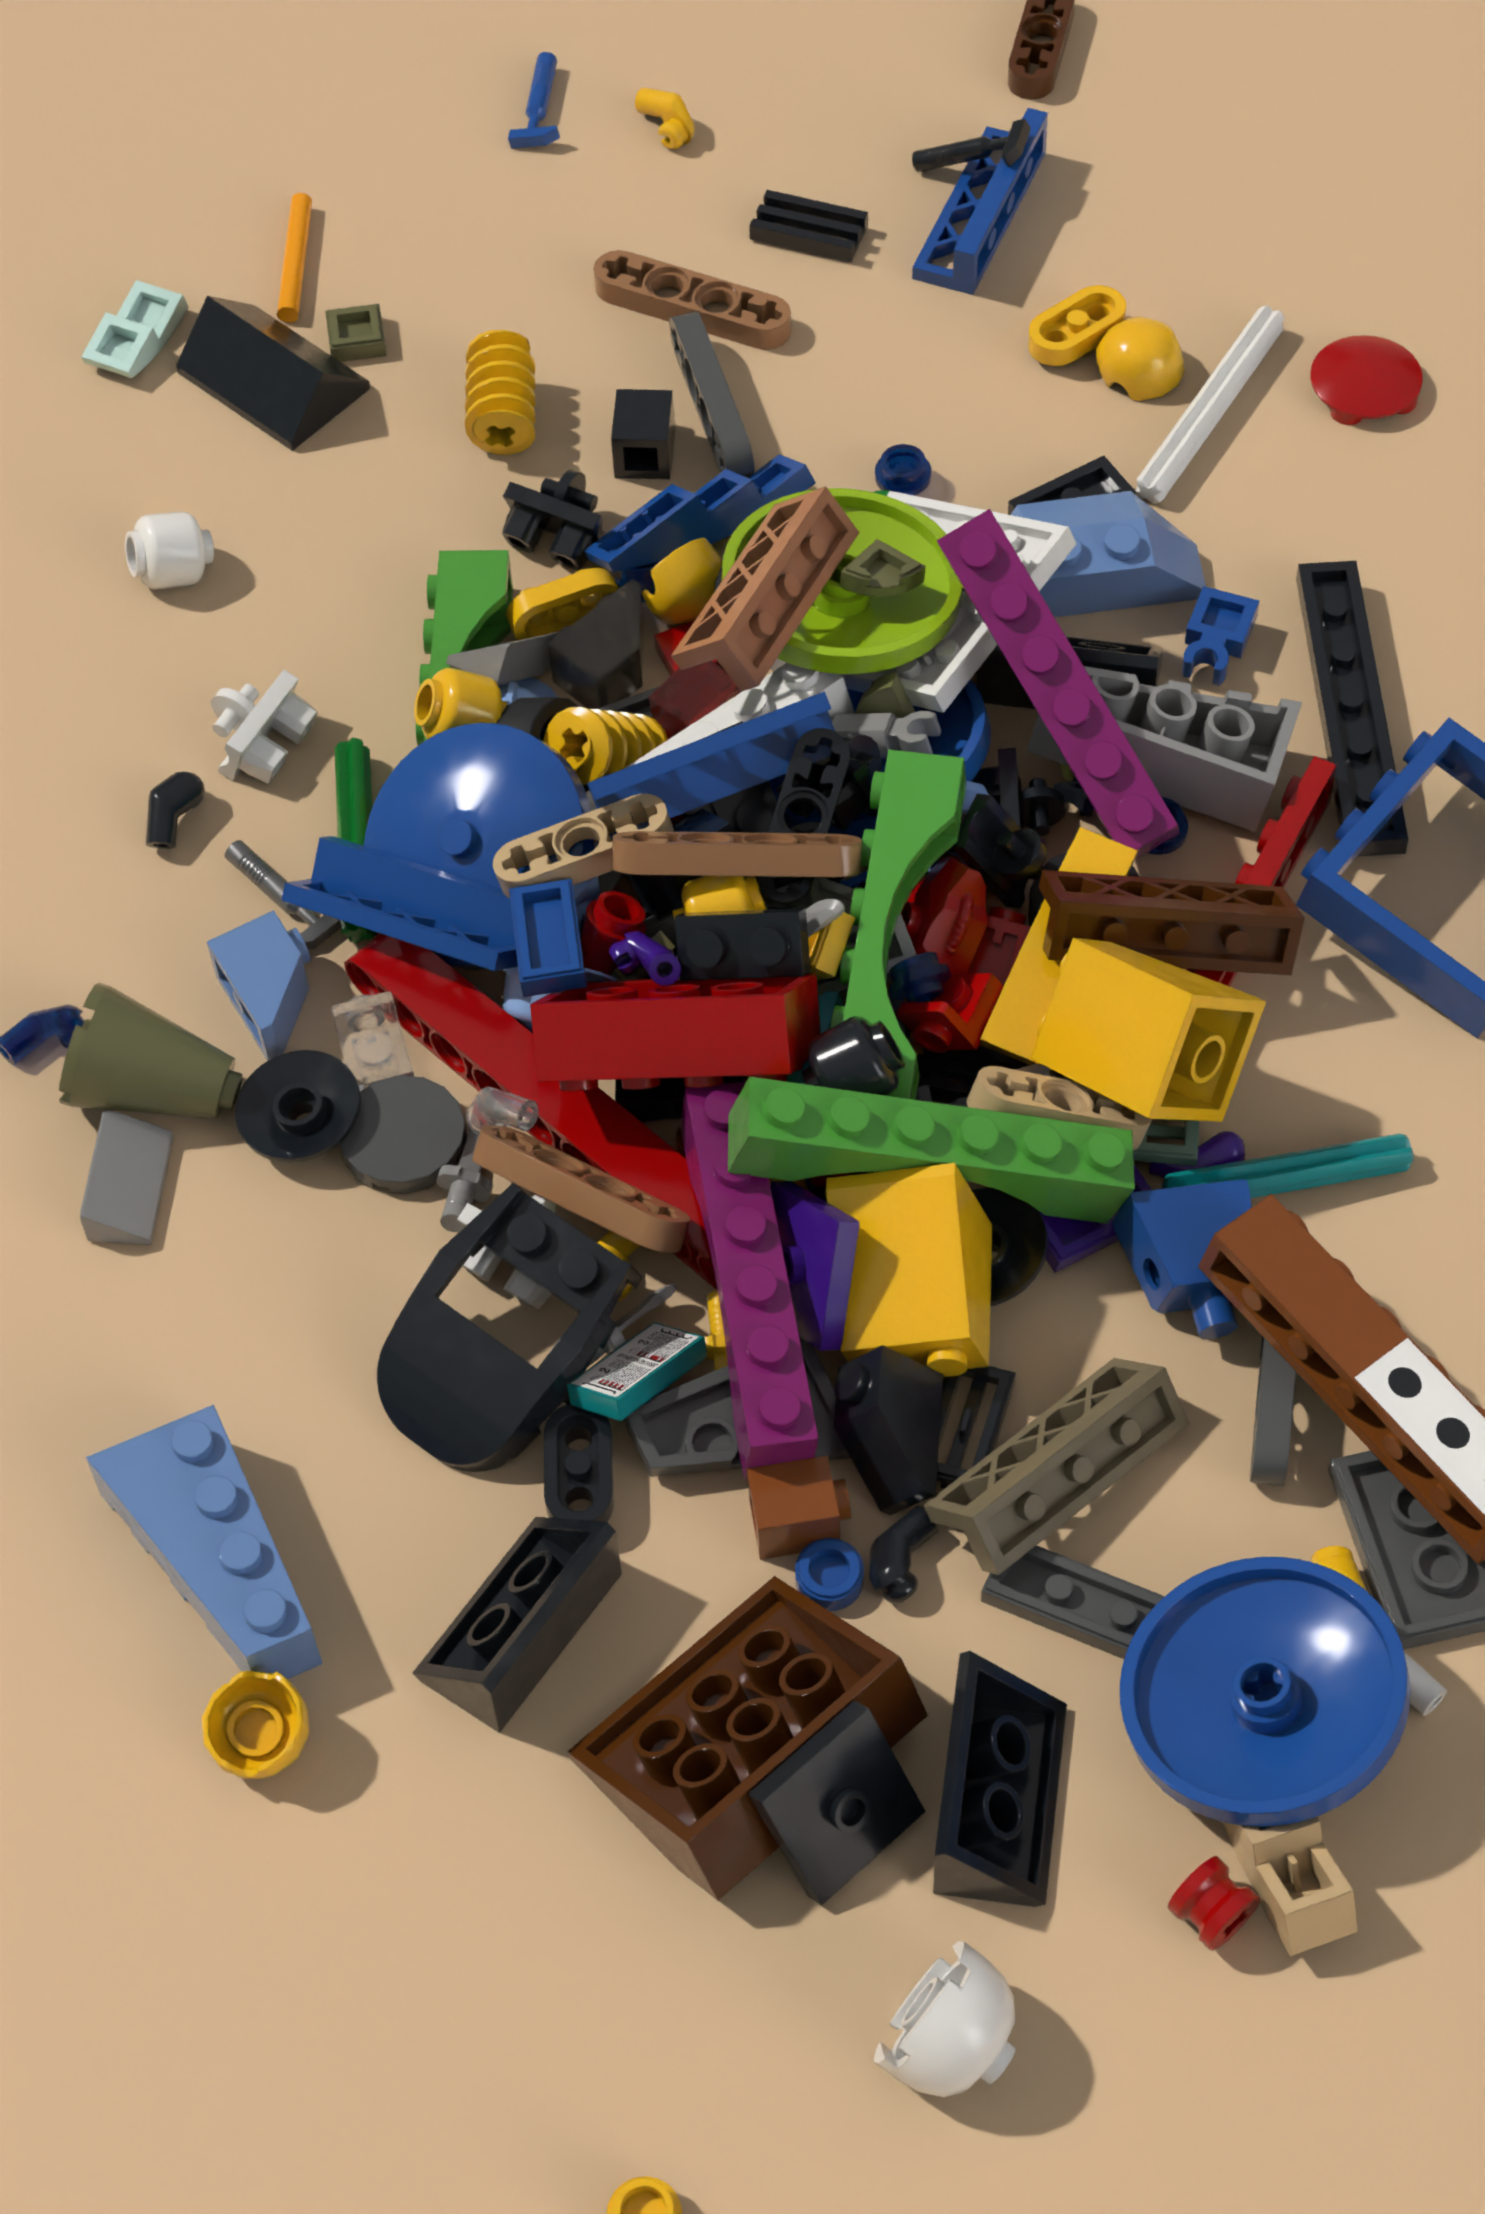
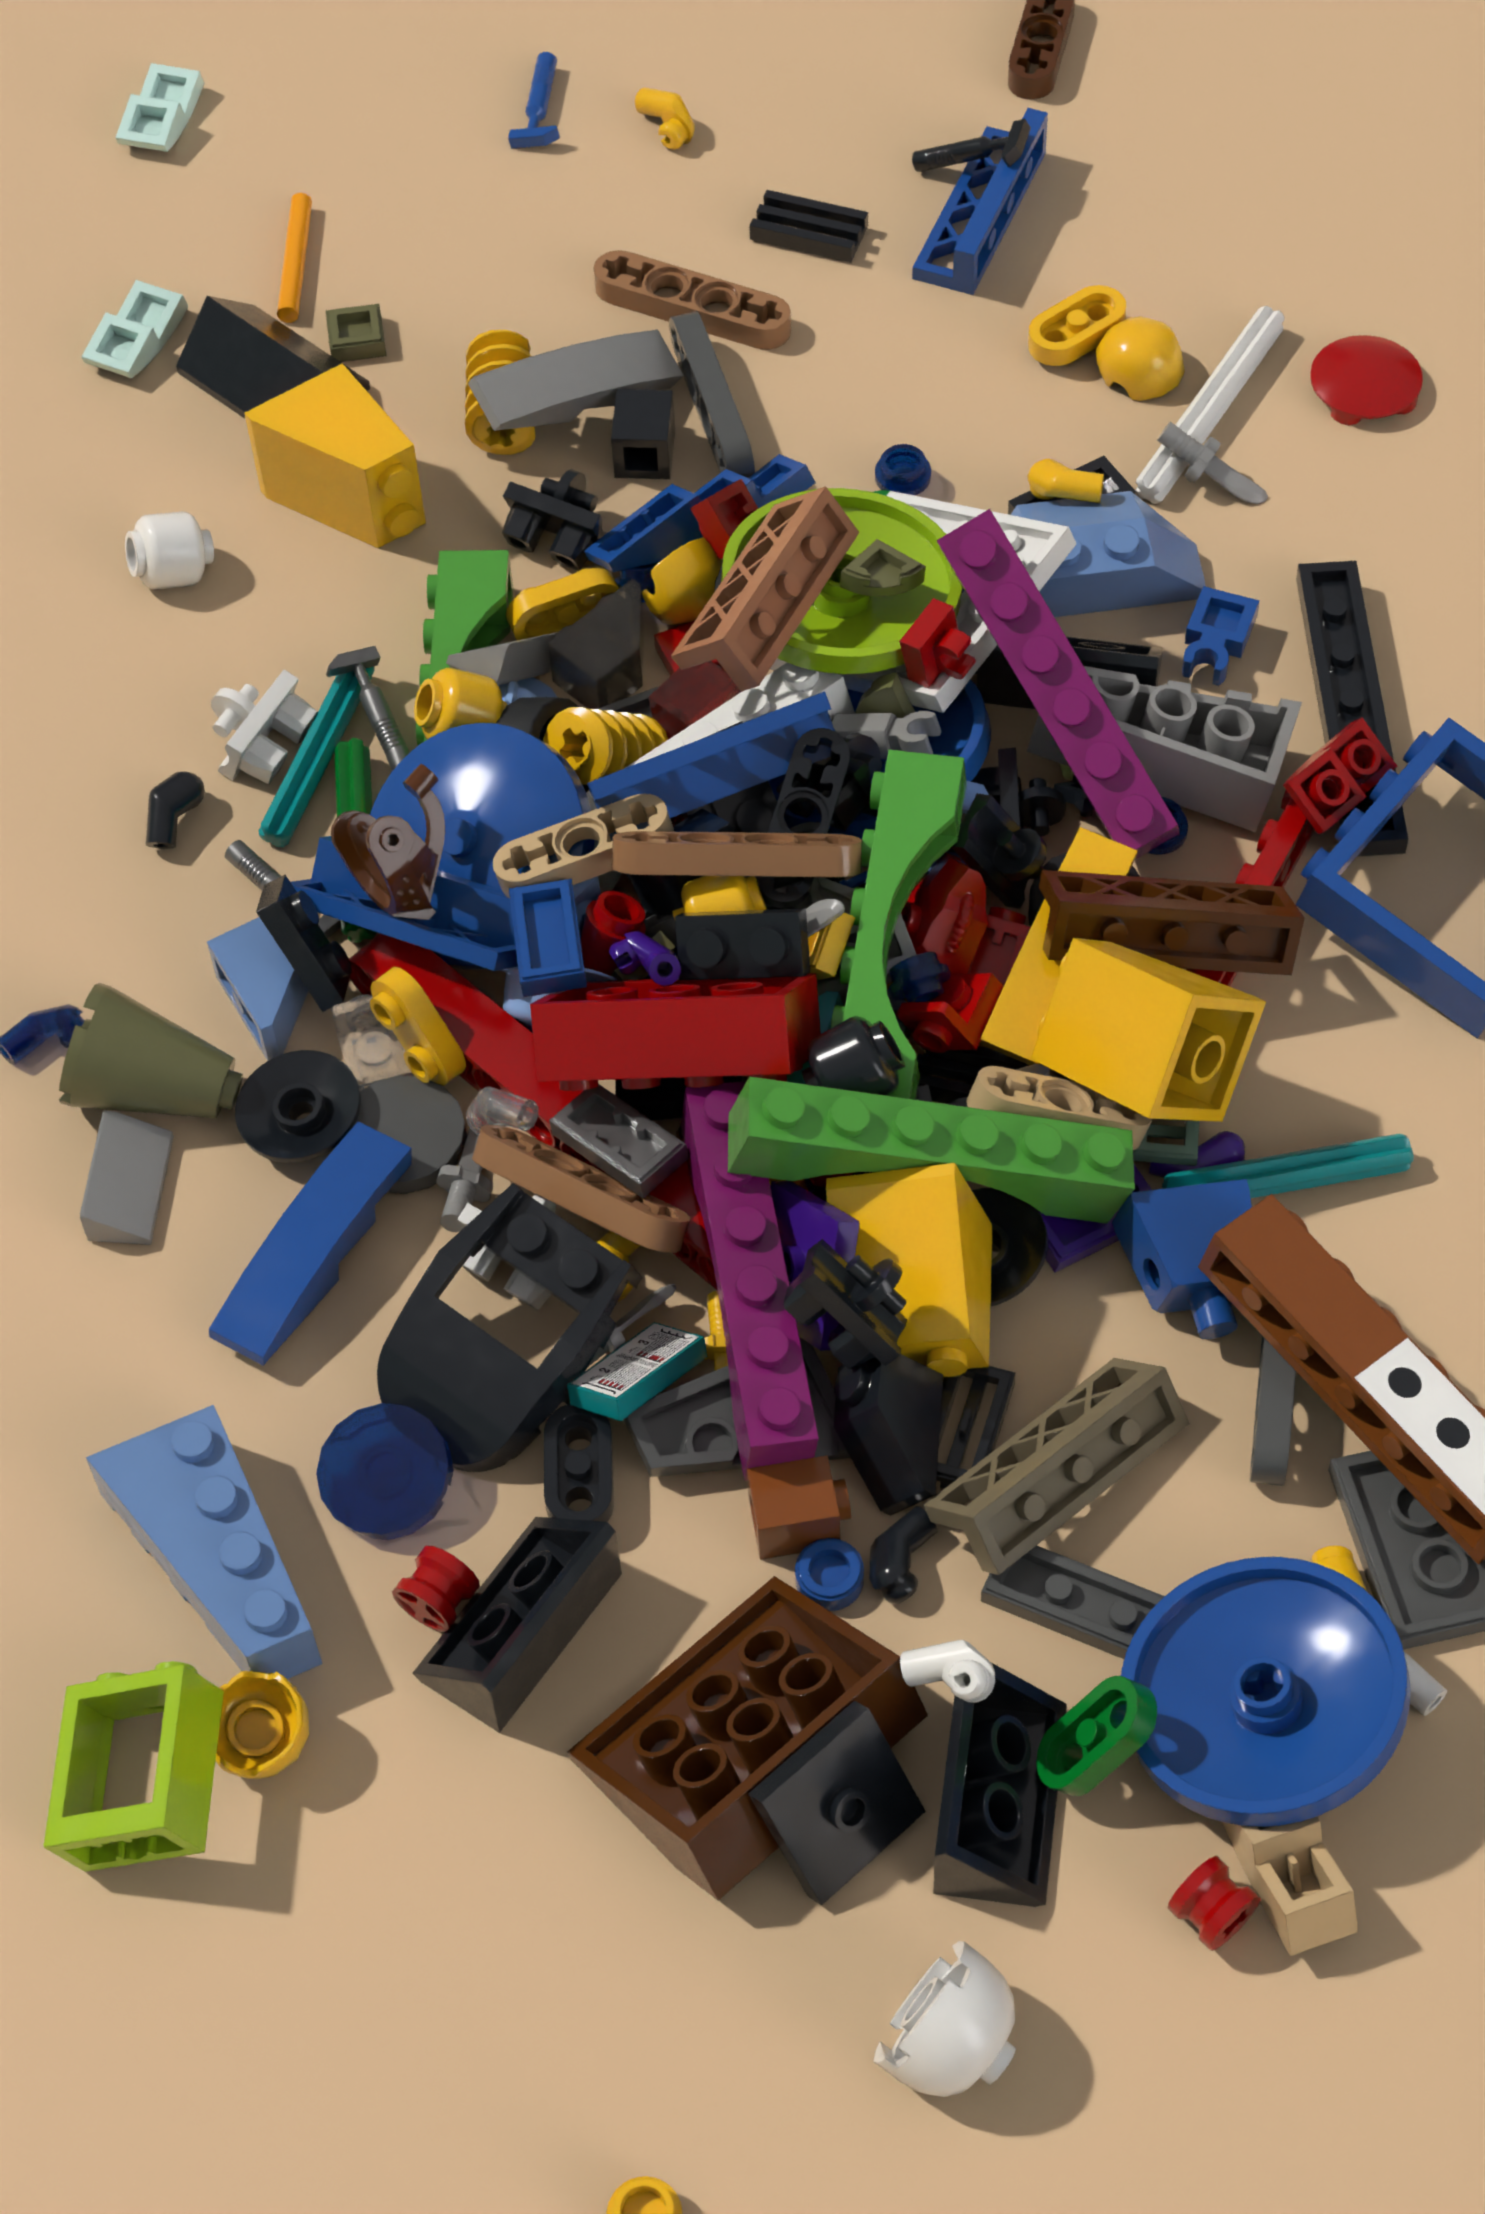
(162, 108): none -> light aqua slope
(180, 1808): none -> lime window
(295, 928): none -> black plate
(308, 1242): none -> blue slope
(311, 760): none -> teal axle
(337, 459): none -> yellow slope
(372, 701): none -> flat silver piece
(384, 1471): none -> clear blue tile
(390, 857): none -> reddish brown helmet
(407, 1011): none -> yellow plate
(436, 1588): none -> red wheel
(573, 378): none -> light grey slope
(619, 1140): none -> flat silver plate
(723, 513): none -> red bracket
(857, 1297): none -> black hips
(935, 646): none -> red tile
(955, 1663): none -> white arm
(1052, 479): none -> yellow arm
(1096, 1736): none -> green plate
(1203, 459): none -> light grey piece
(1339, 775): none -> red slope

